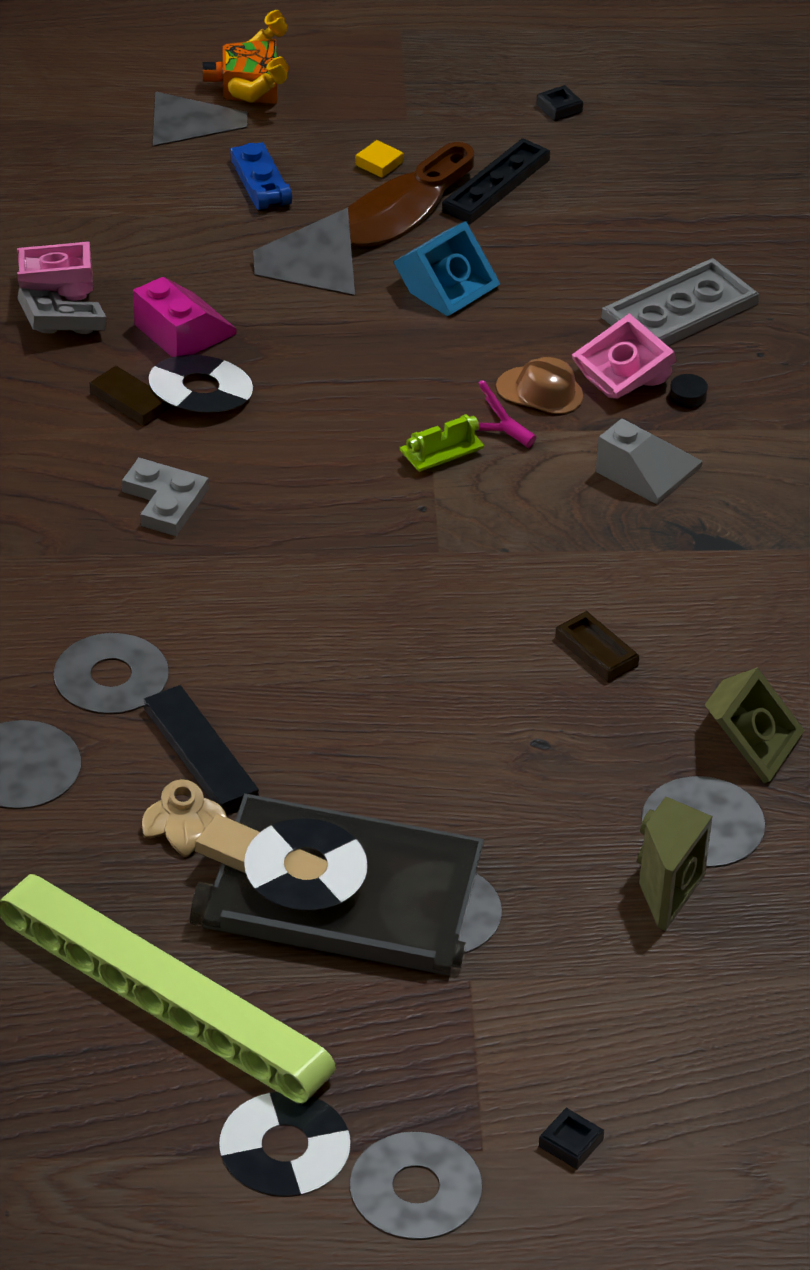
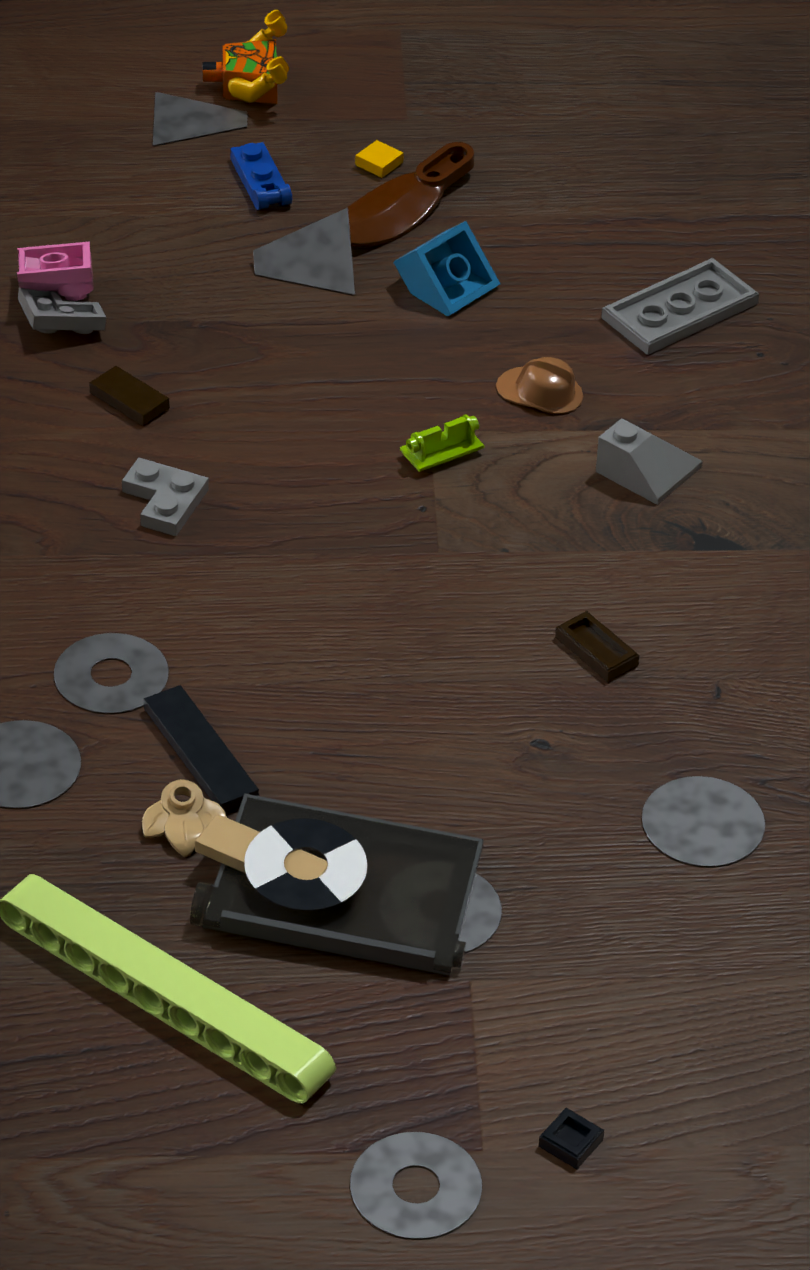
(178, 318): dark pink slope -> none
(233, 389): sticker -> none
(251, 1166): sticker -> none
(496, 181): black tile -> none
(507, 424): dark pink plant -> none
(559, 102): black tile -> none
(625, 358): bright pink slope -> none
(672, 857): olive slope -> none
(688, 390): black tile -> none
(755, 721): olive slope -> none

